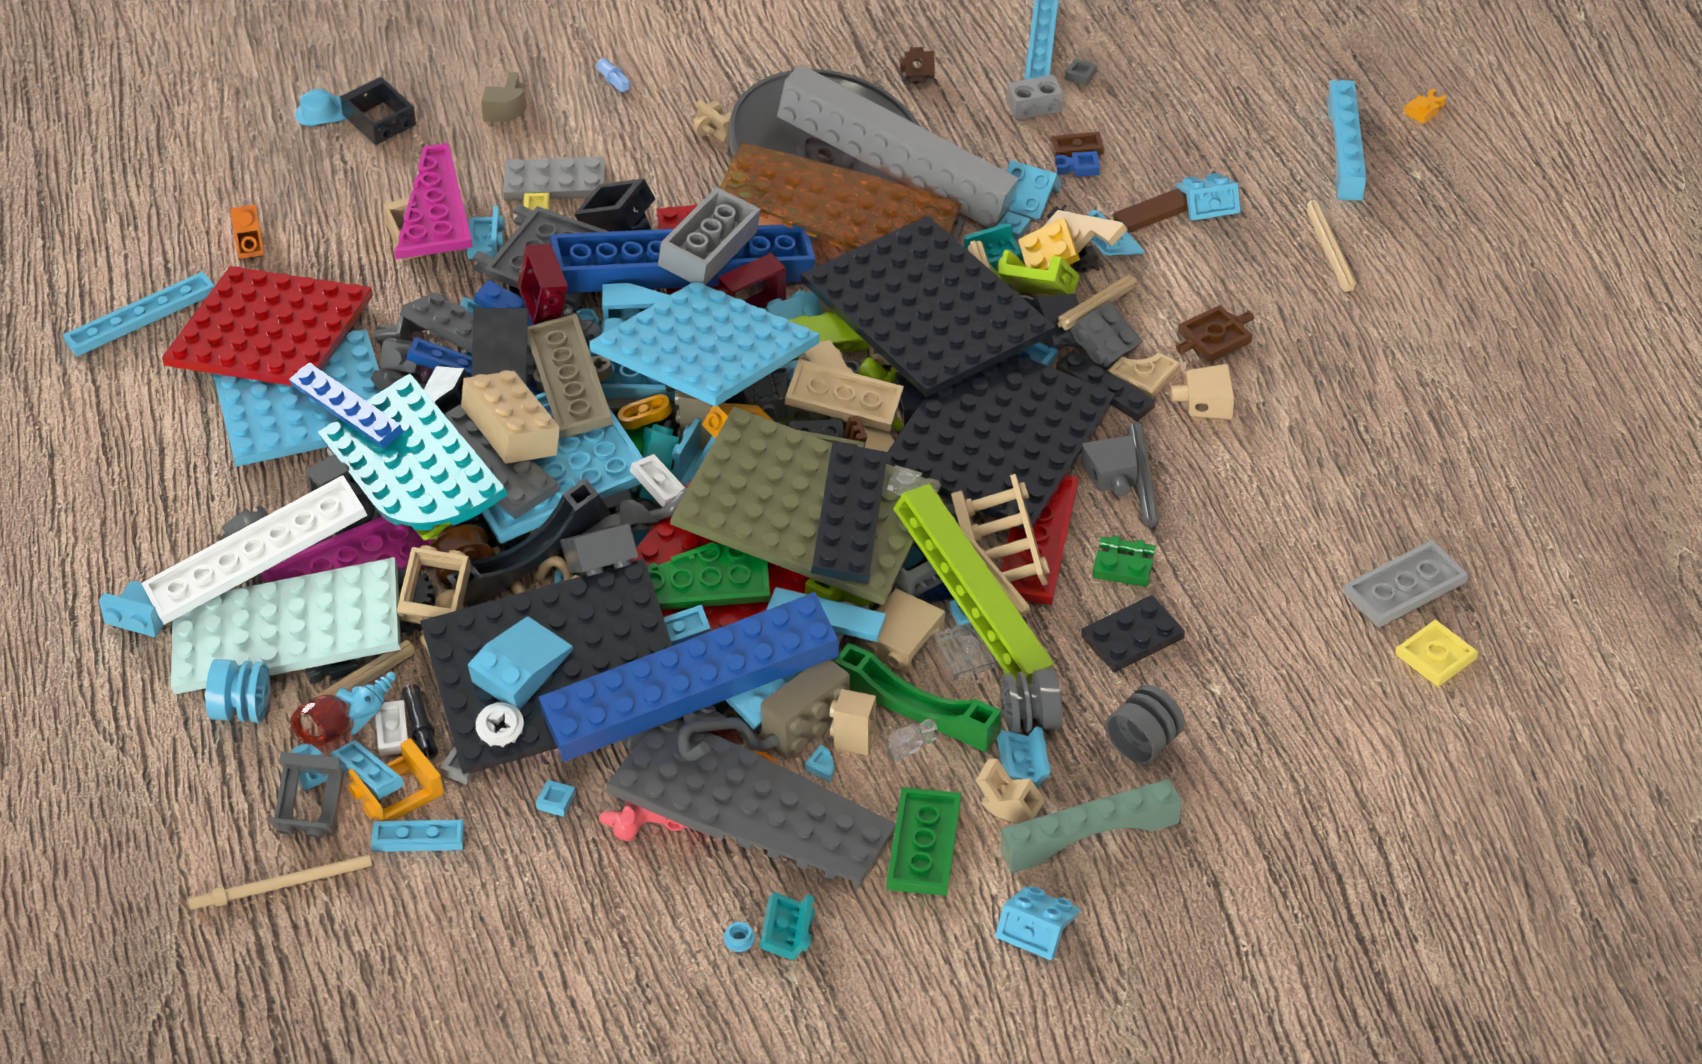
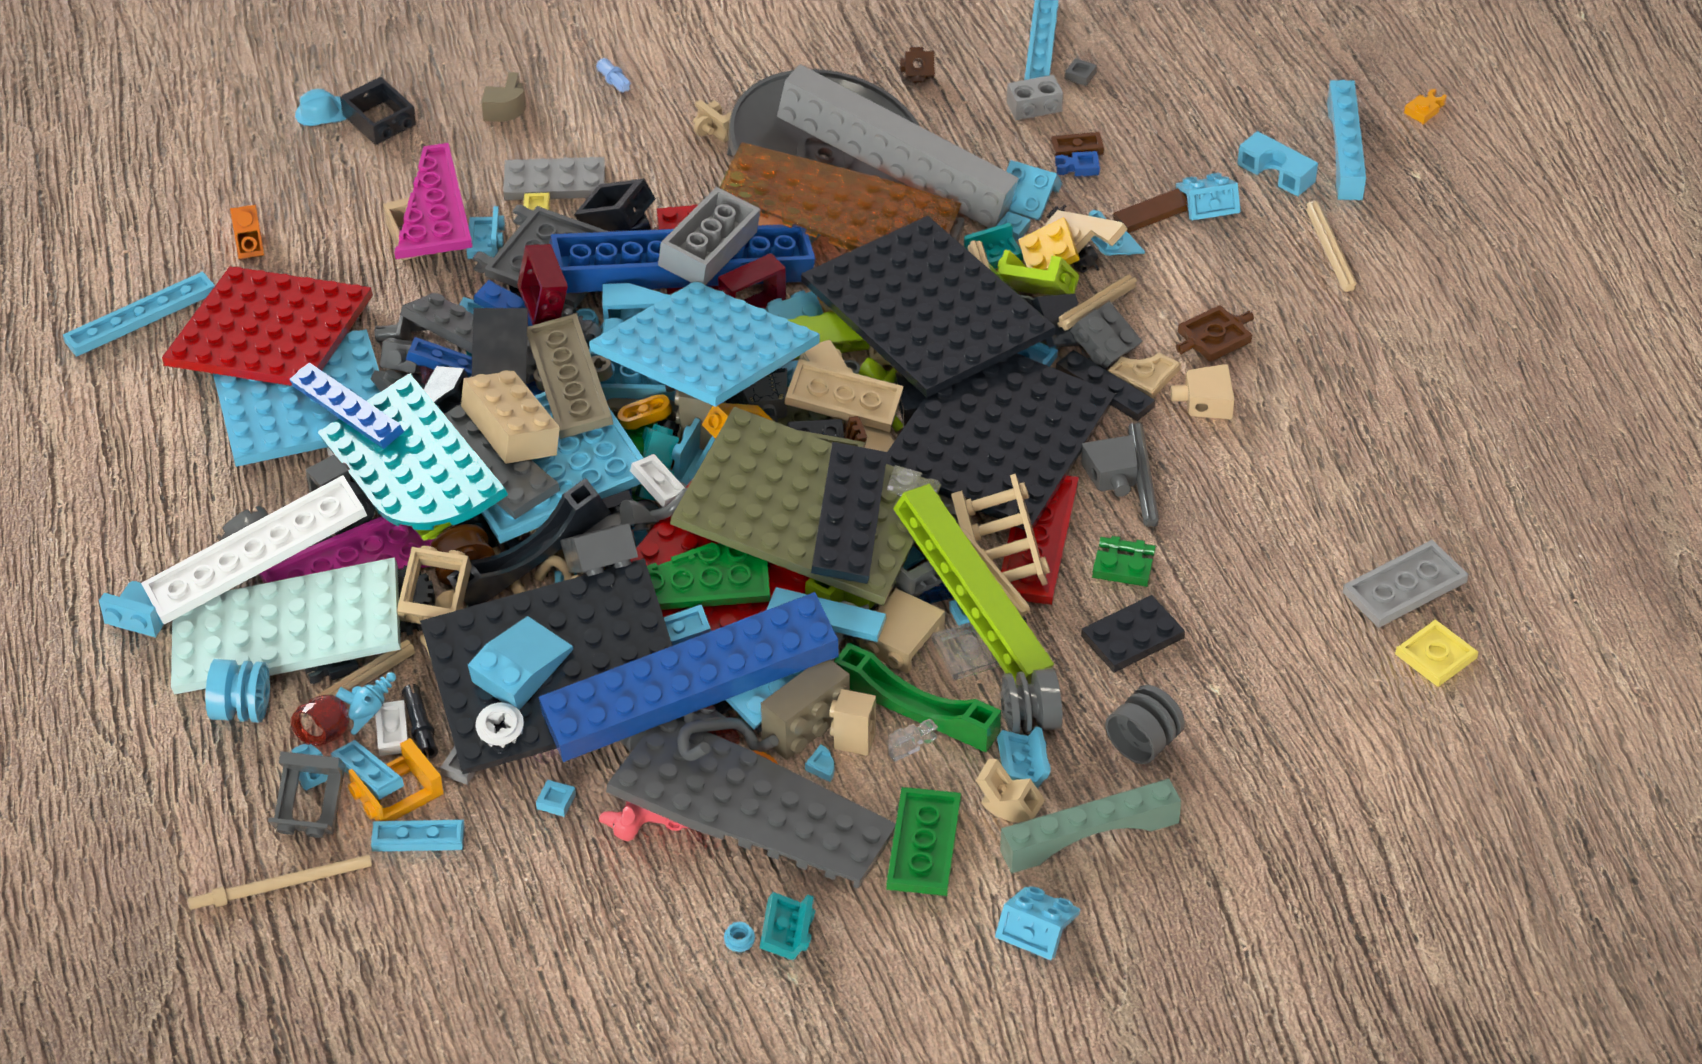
(1264, 153): none -> medium azure arch

